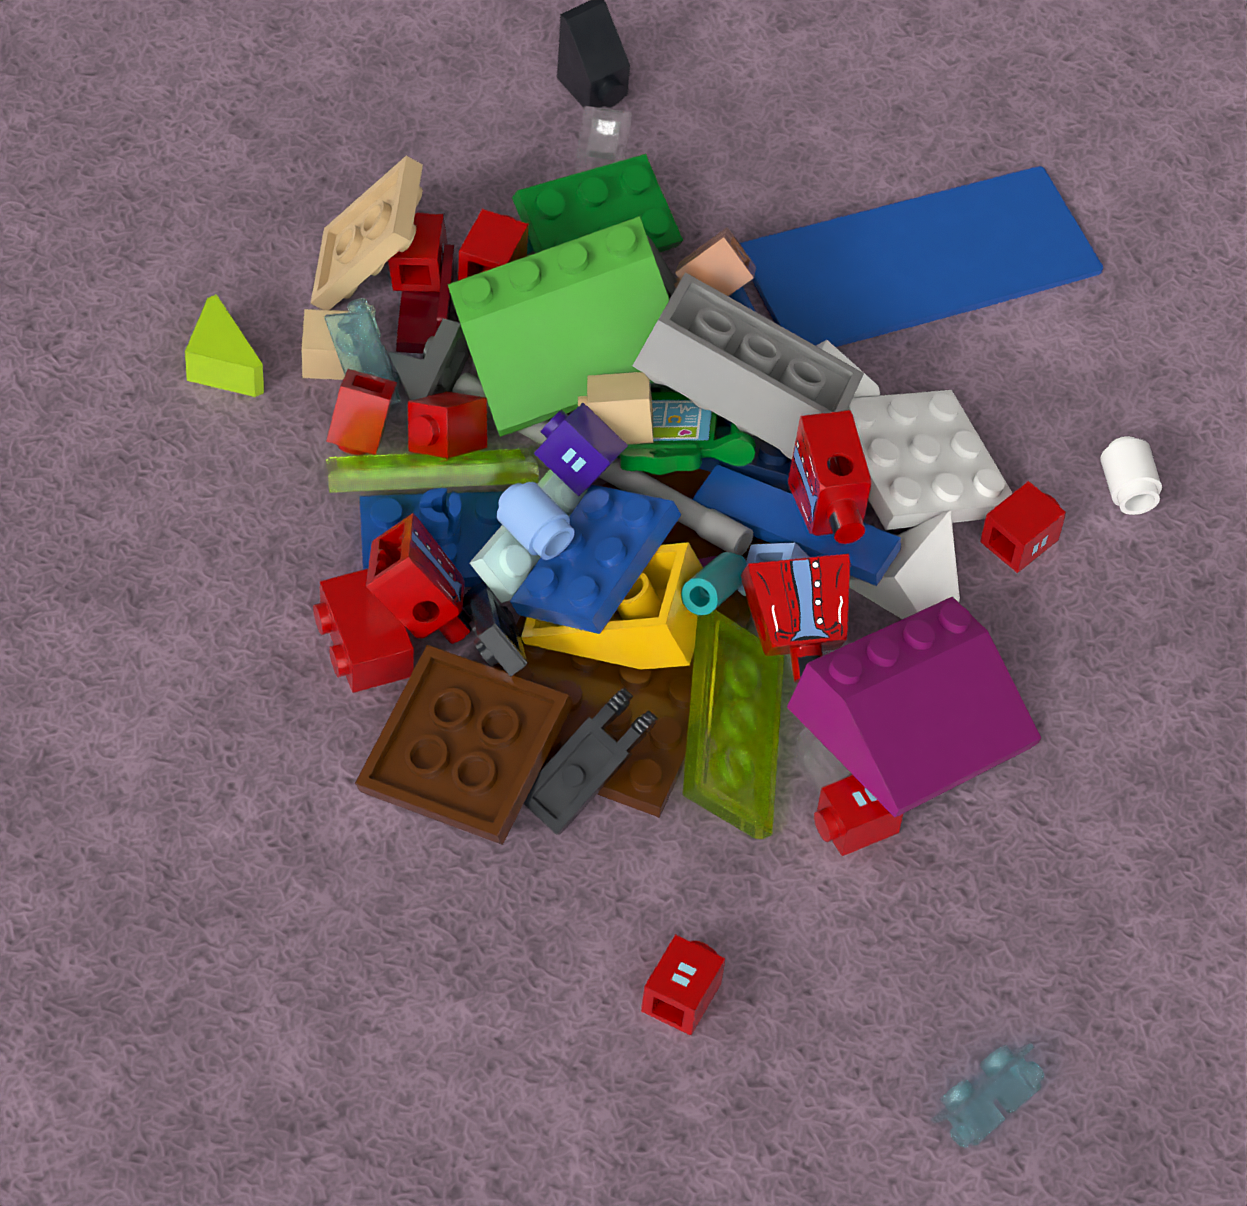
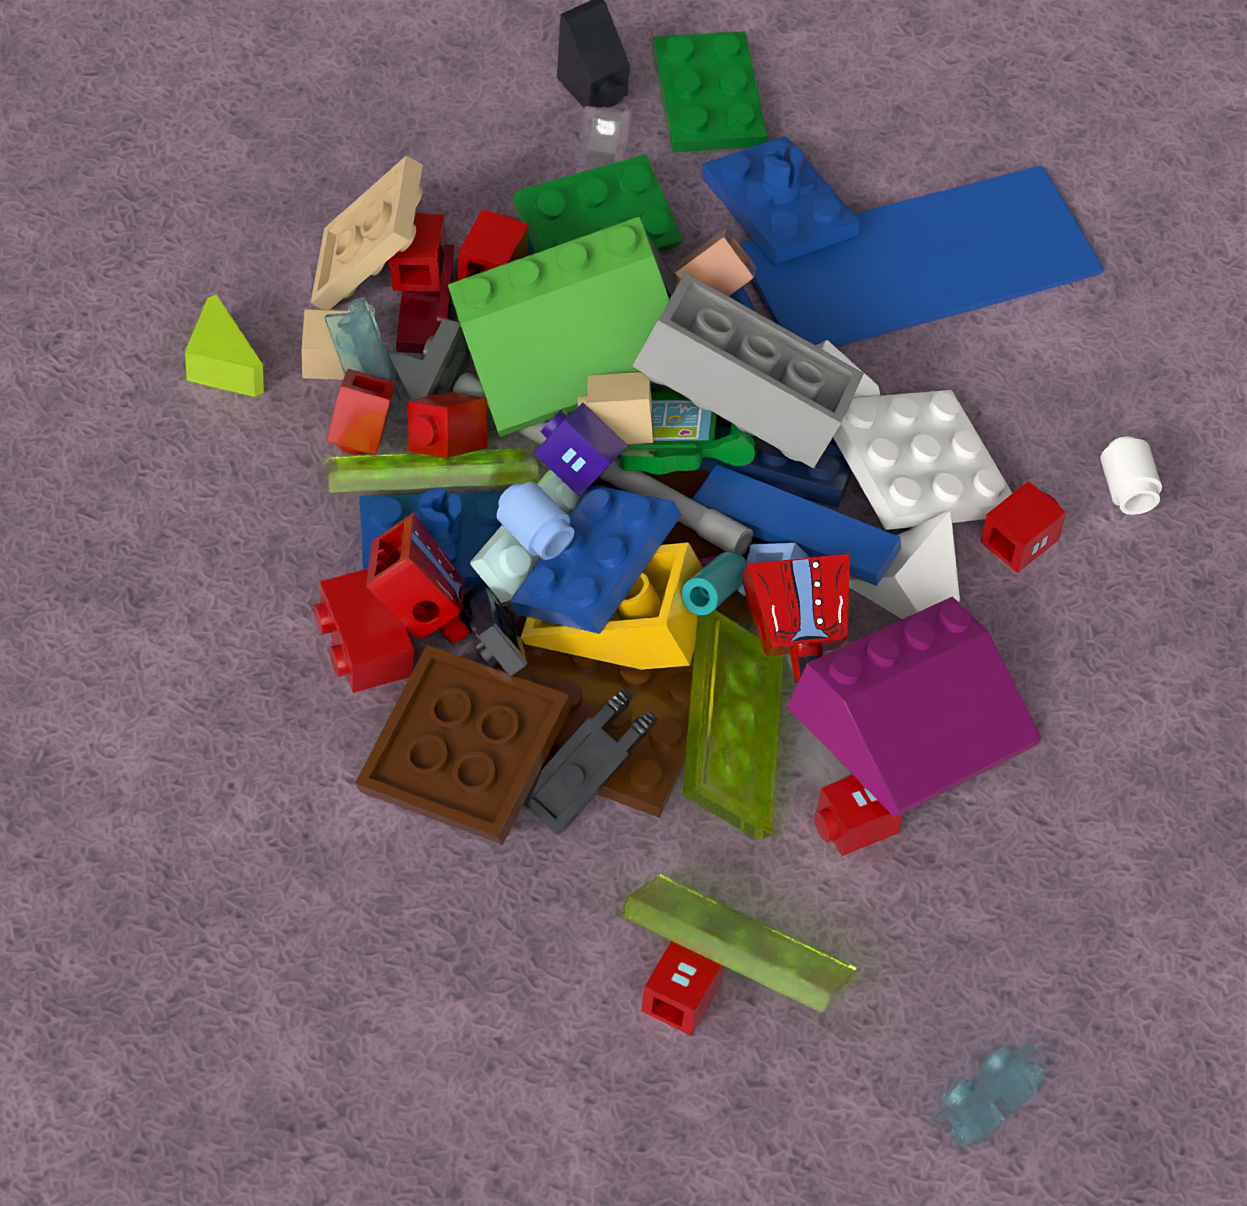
(709, 91): none -> green plate
(739, 942): none -> clear neon green tile
(780, 199): none -> blue plate
(832, 497): red torso -> none

